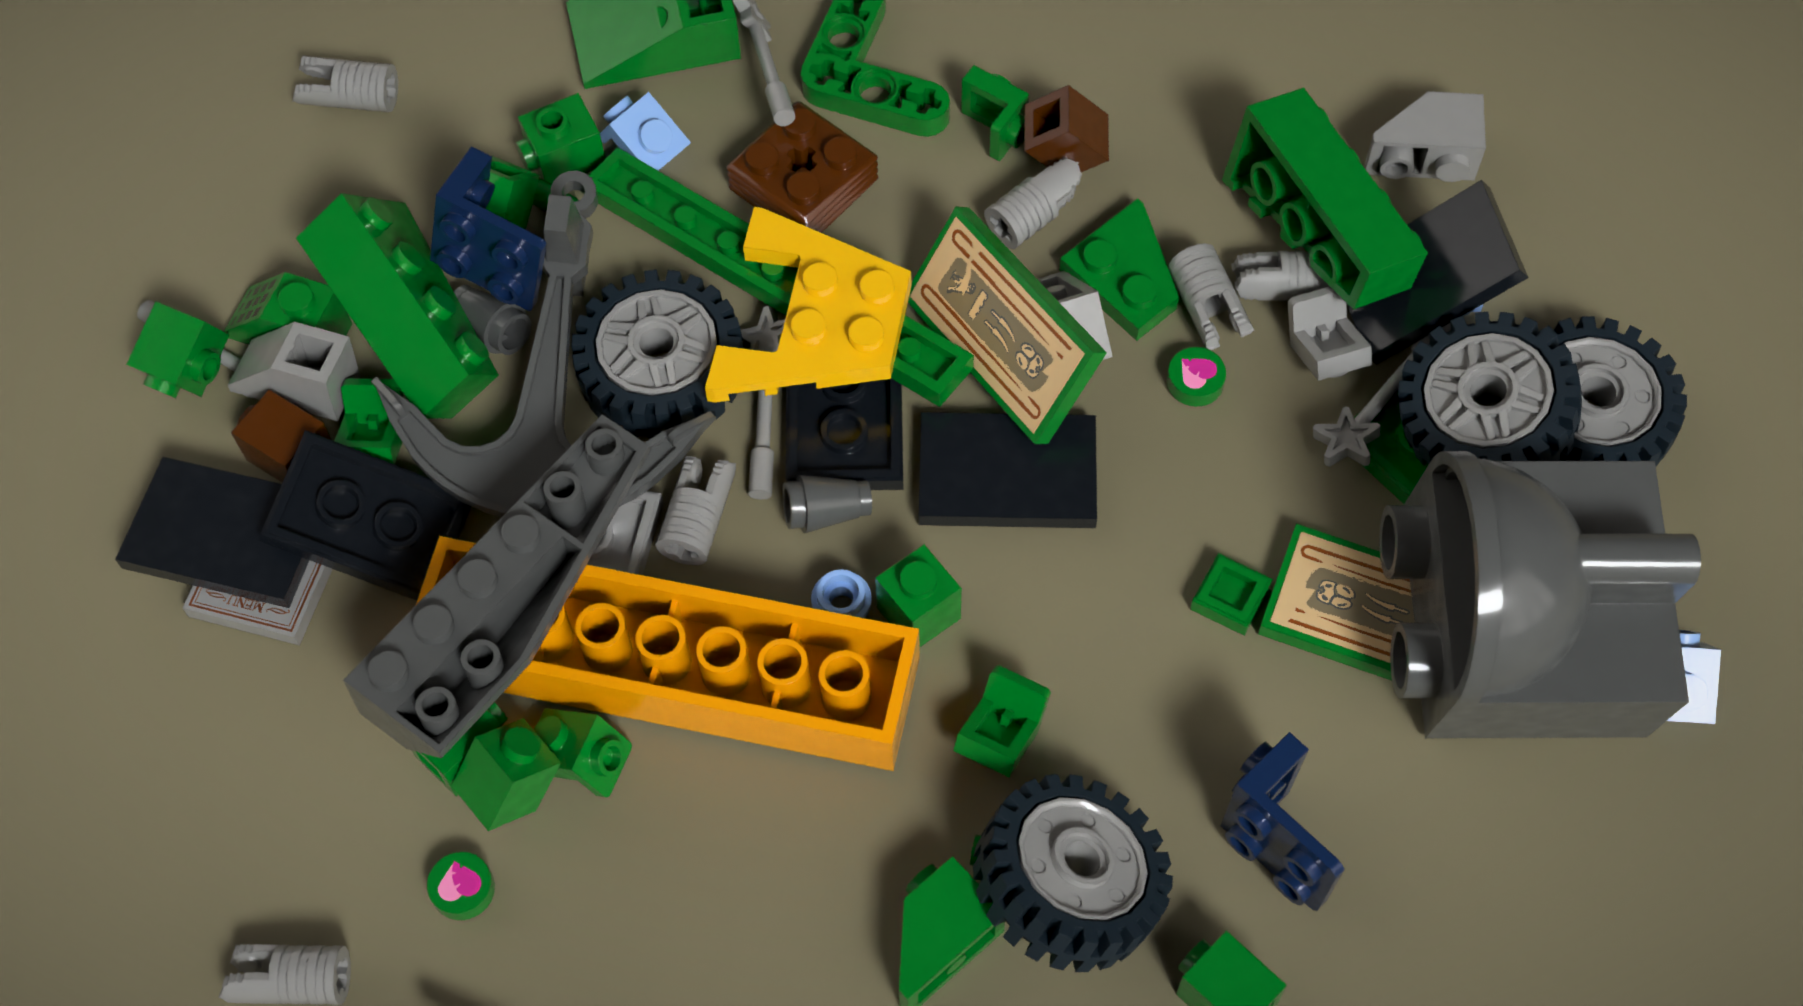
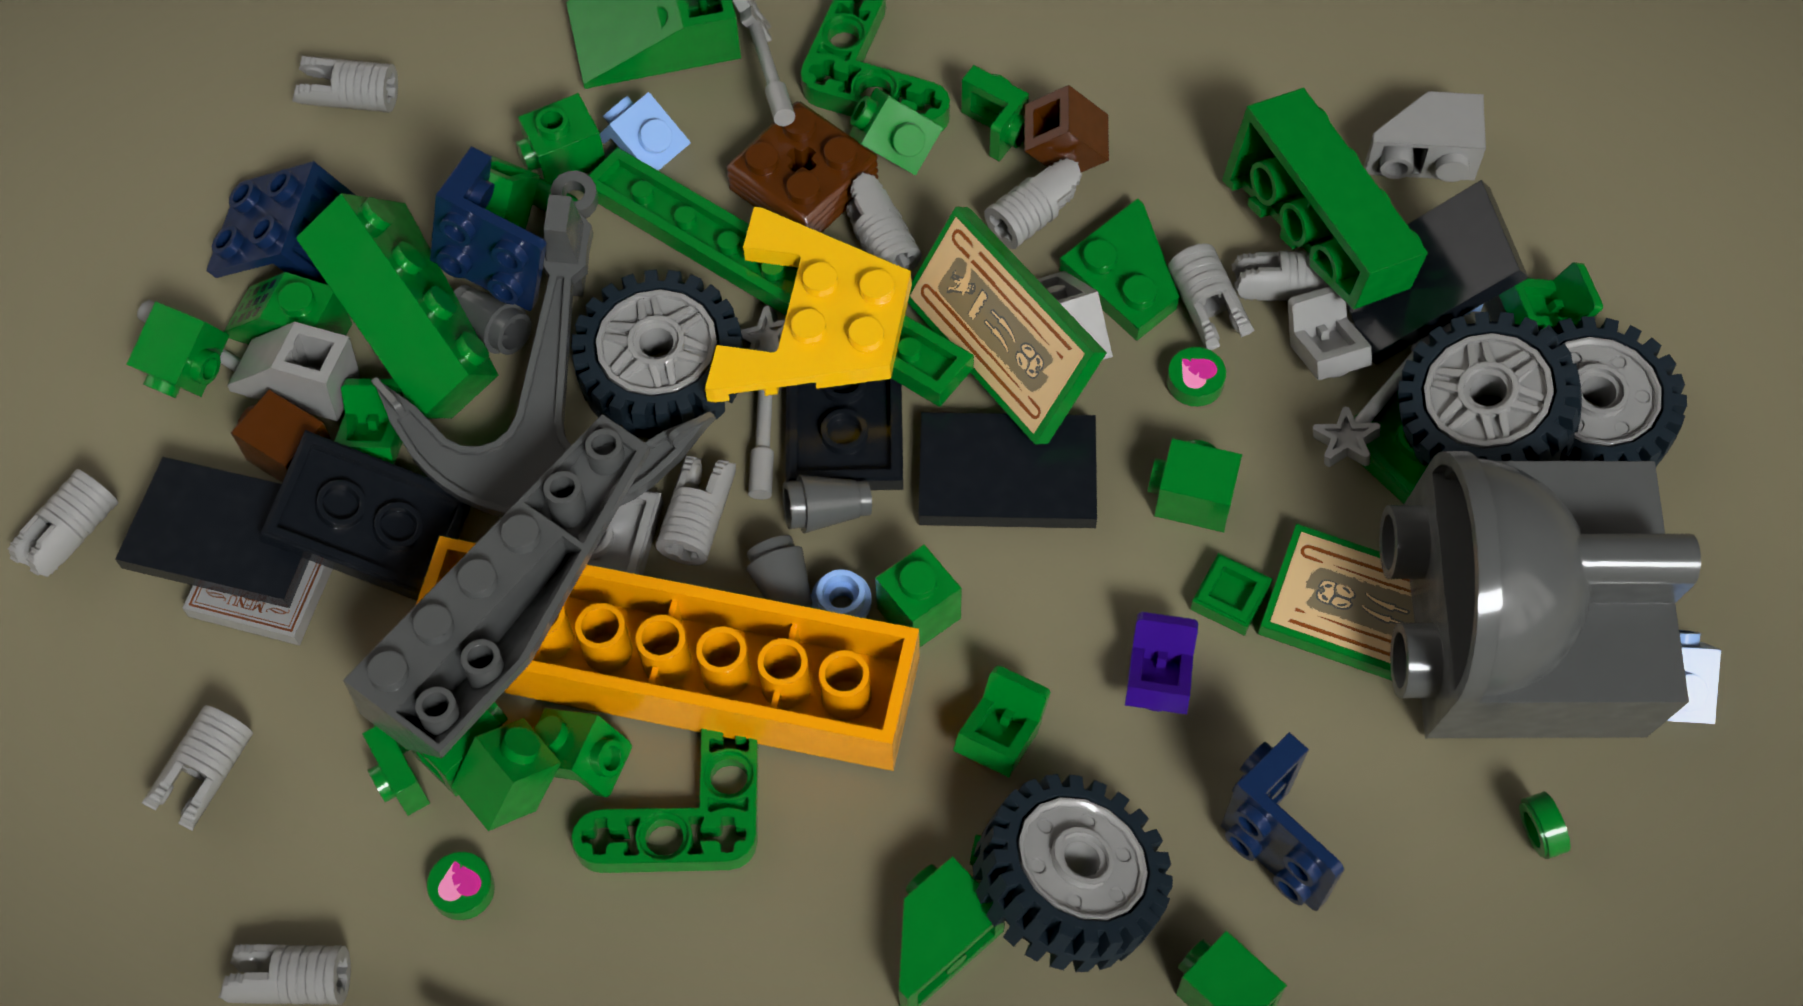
(62, 524): none -> light grey hinge
(205, 754): none -> light grey hinge
(269, 216): none -> dark blue bracket
(393, 773): none -> green bracket
(714, 812): none -> green beam
(780, 571): none -> dark grey cone
(880, 224): none -> light grey hinge
(893, 130): none -> green bracket
(1161, 663): none -> dark purple bracket
(1195, 484): none -> green brick
(1544, 825): none -> green tile
(1550, 301): none -> green bracket

